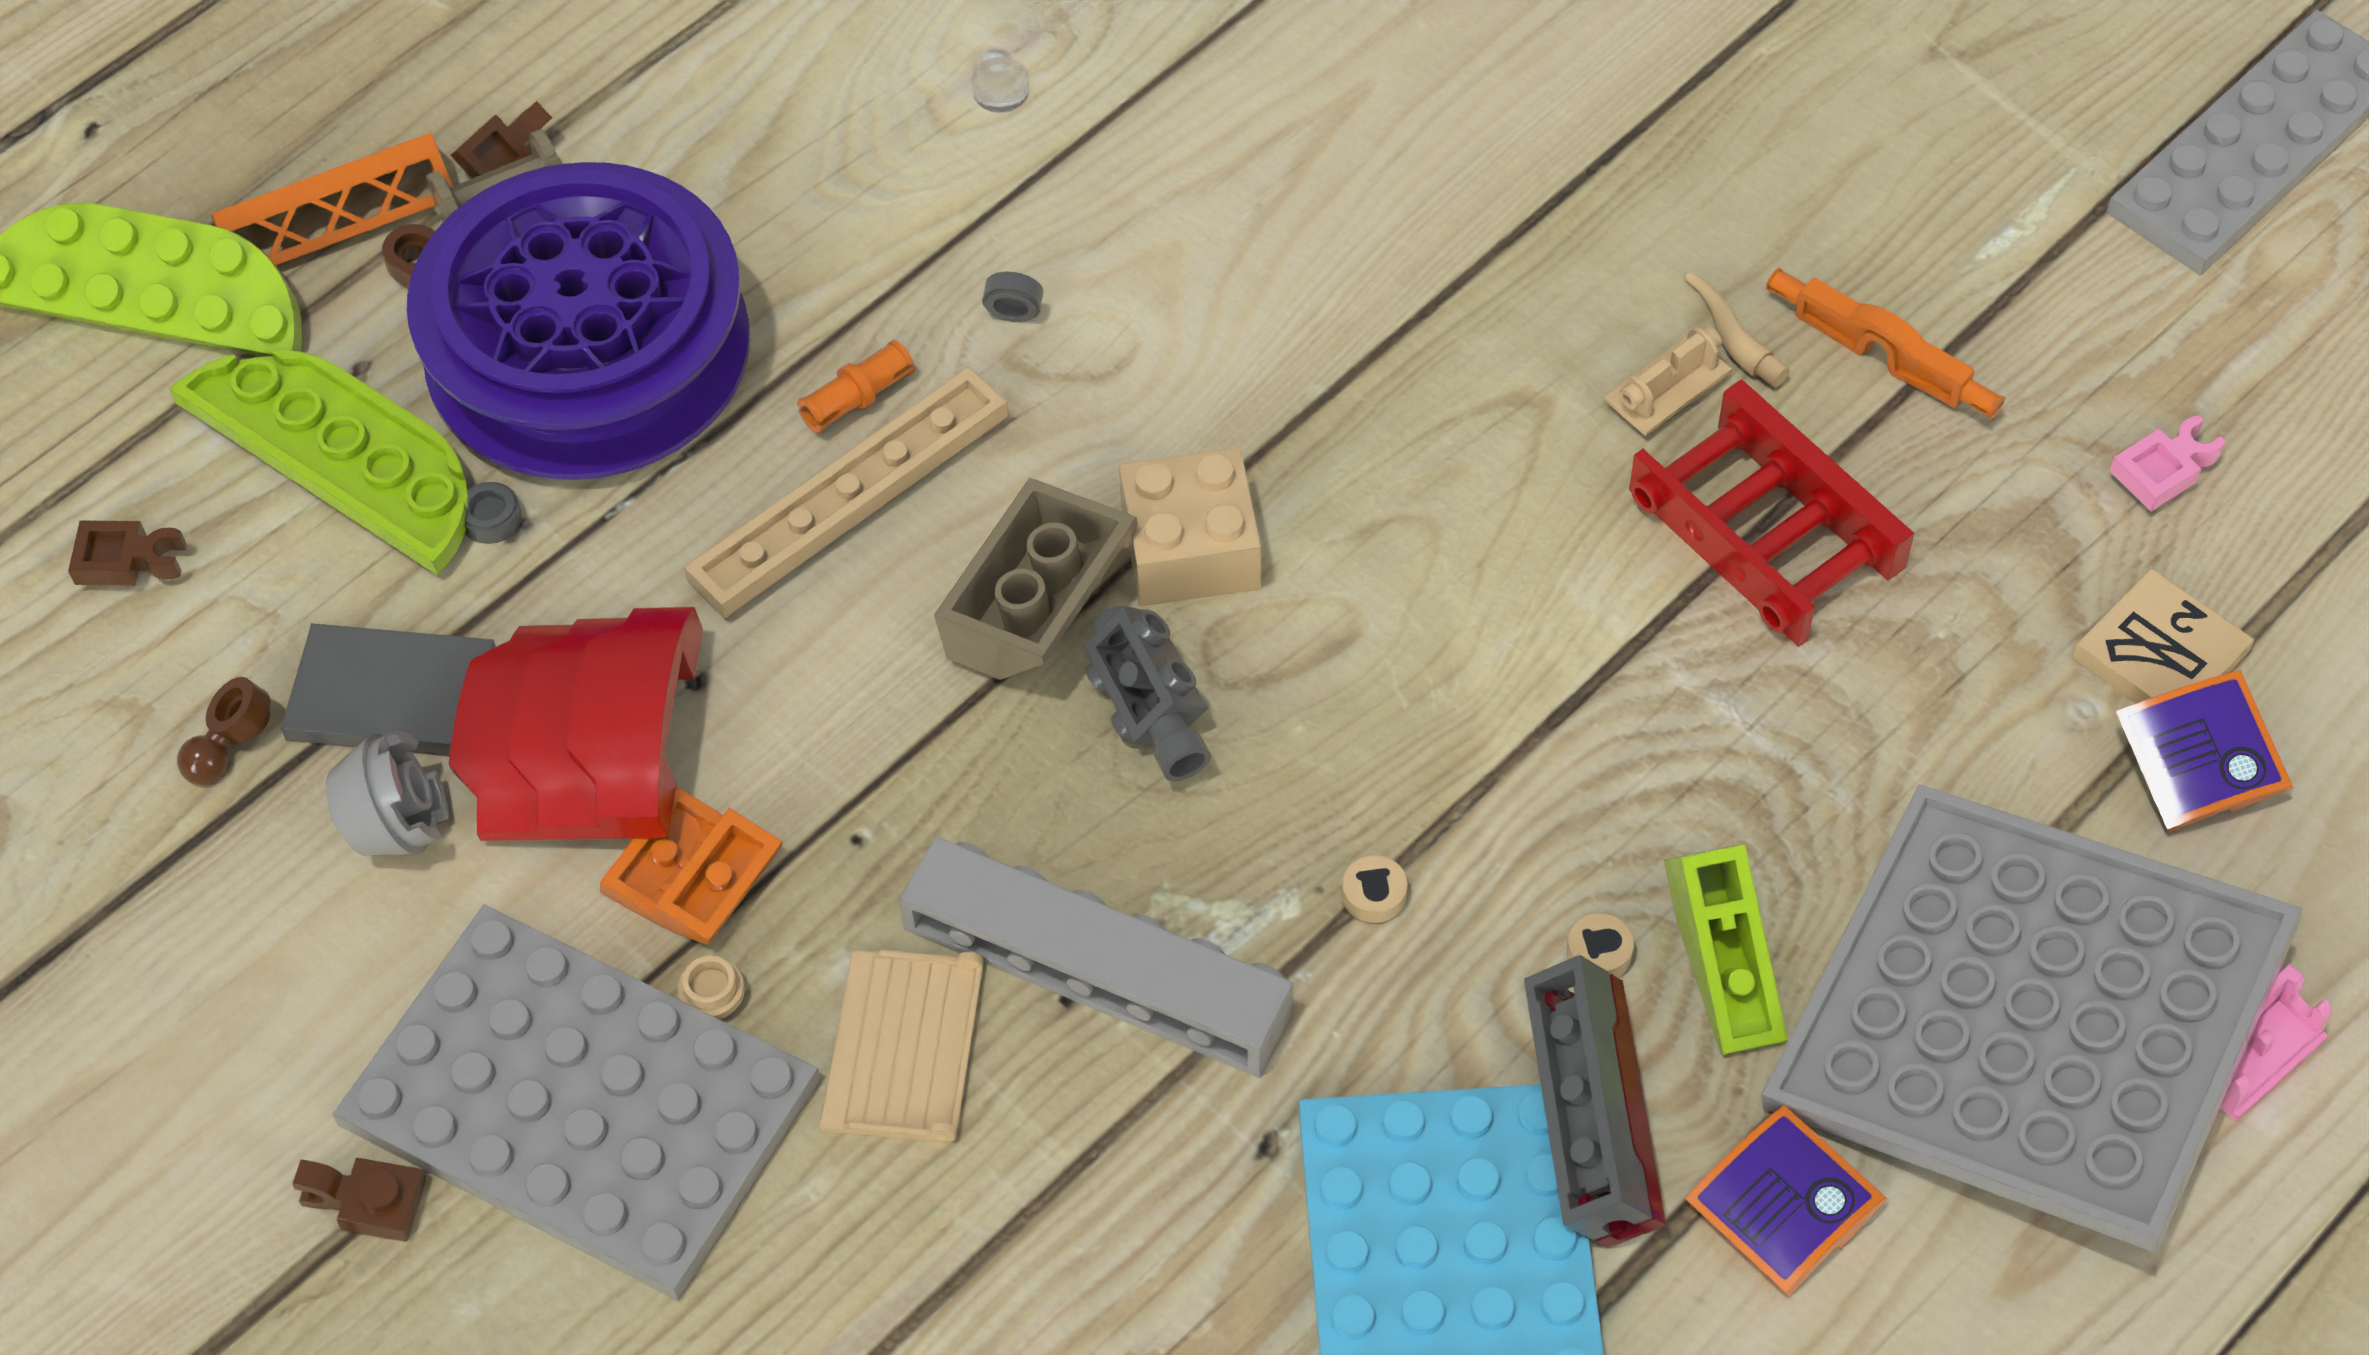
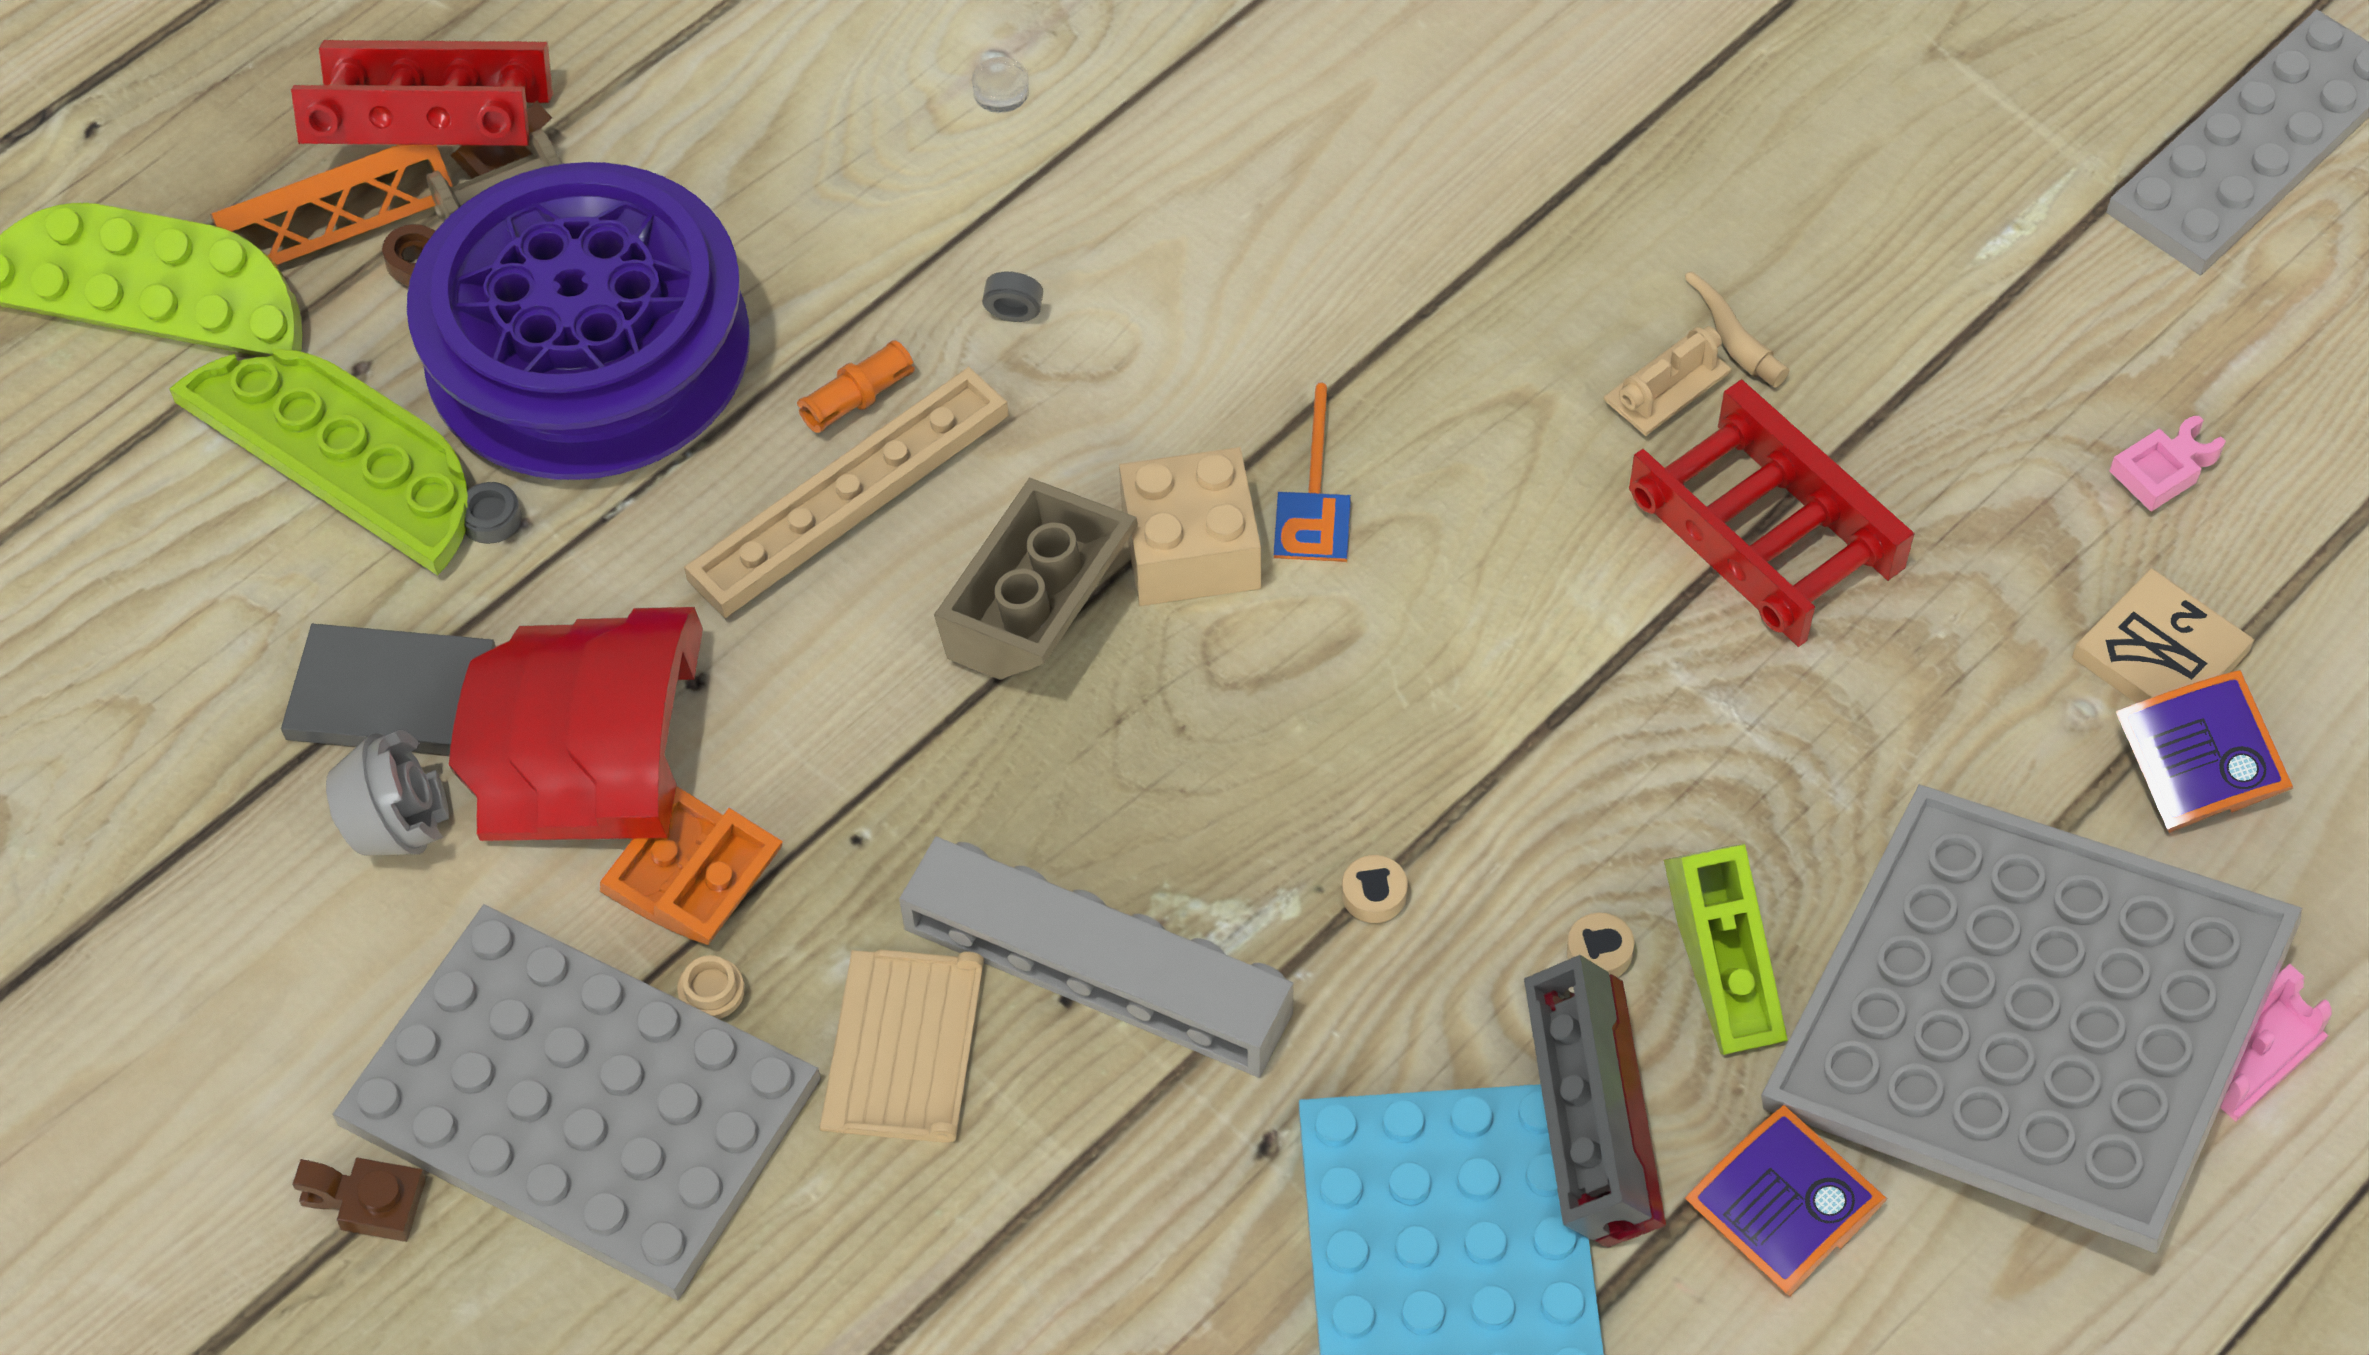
(120, 549): reddish brown plate -> none
(233, 716): reddish brown plate -> none
(423, 92): none -> red fence
(1148, 687): dark grey brick -> none
(1312, 522): none -> piece
(1908, 354): orange piece -> none

